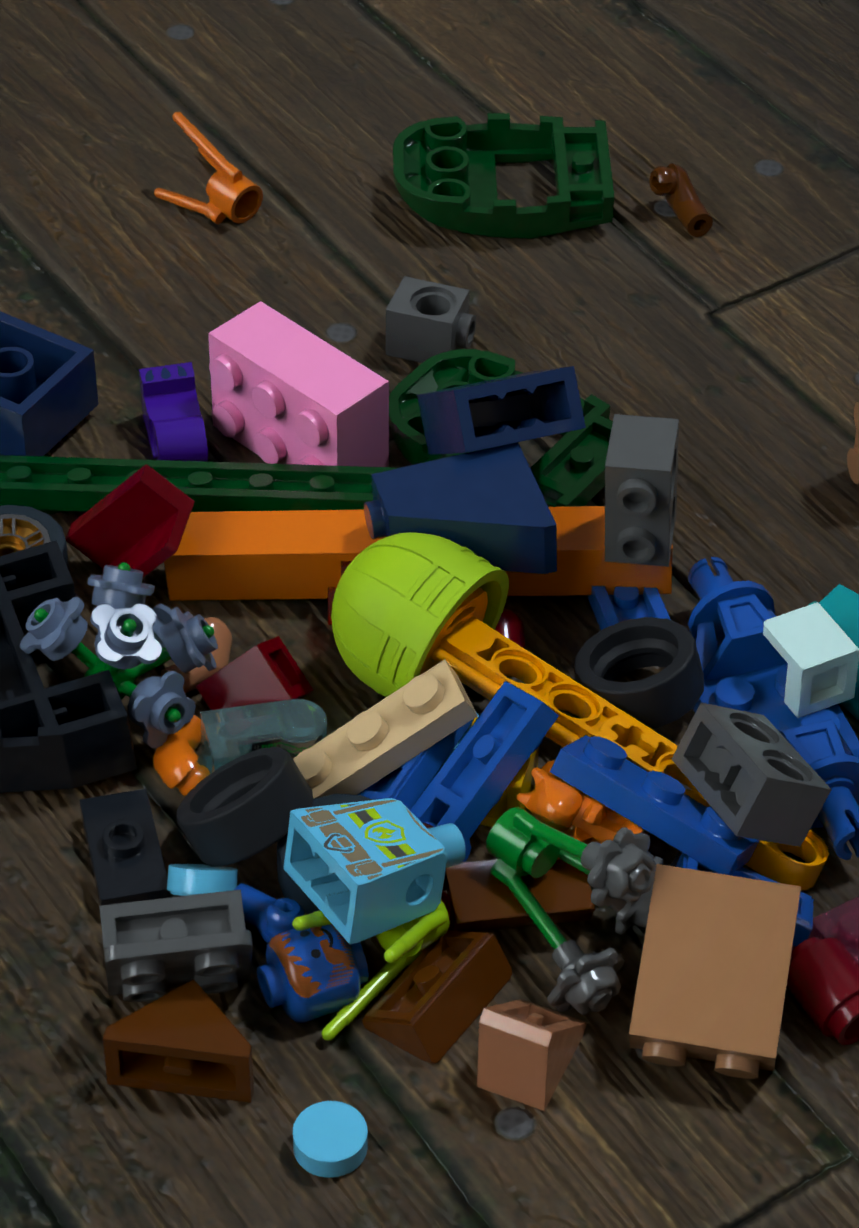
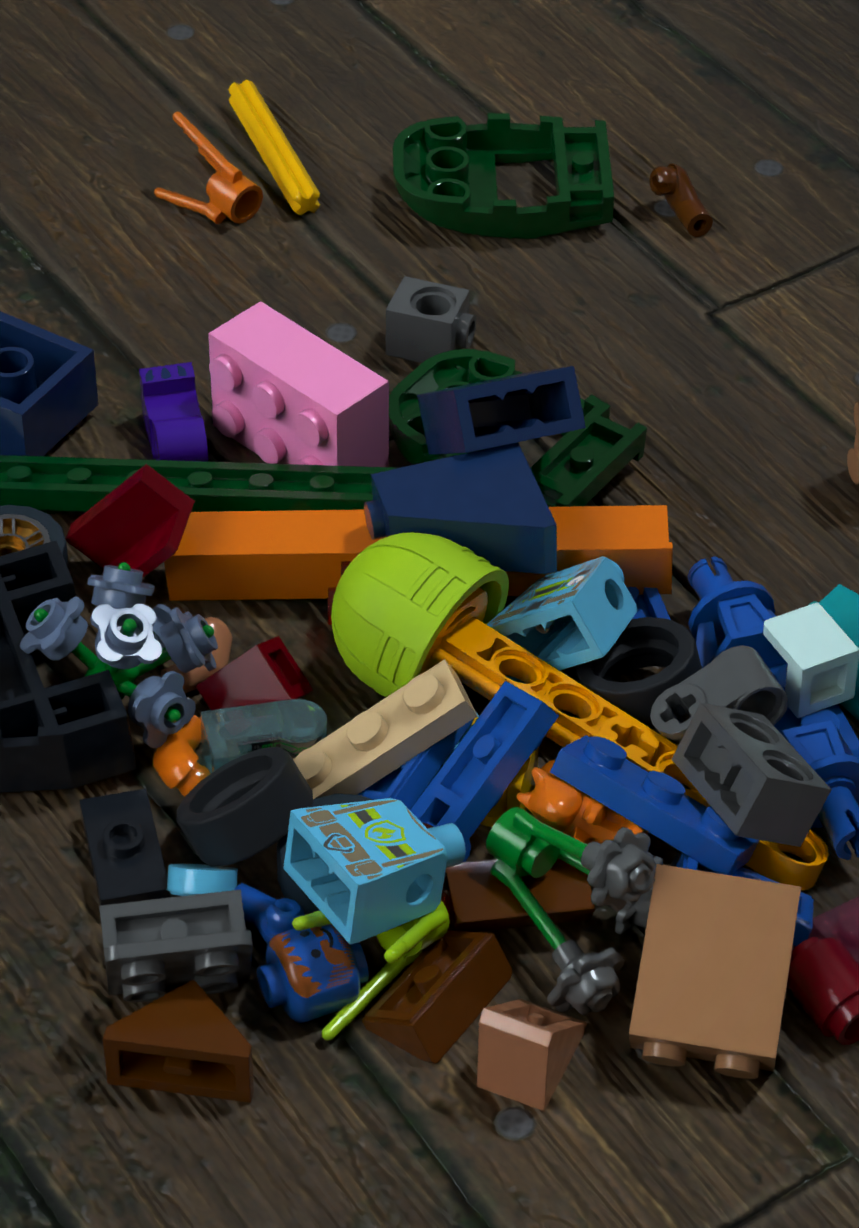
(274, 147): none -> yellow axle
(330, 1139): medium azure tile -> none
(582, 605): none -> medium azure torso
(641, 489): dark grey brick -> none
(732, 680): none -> dark grey piece

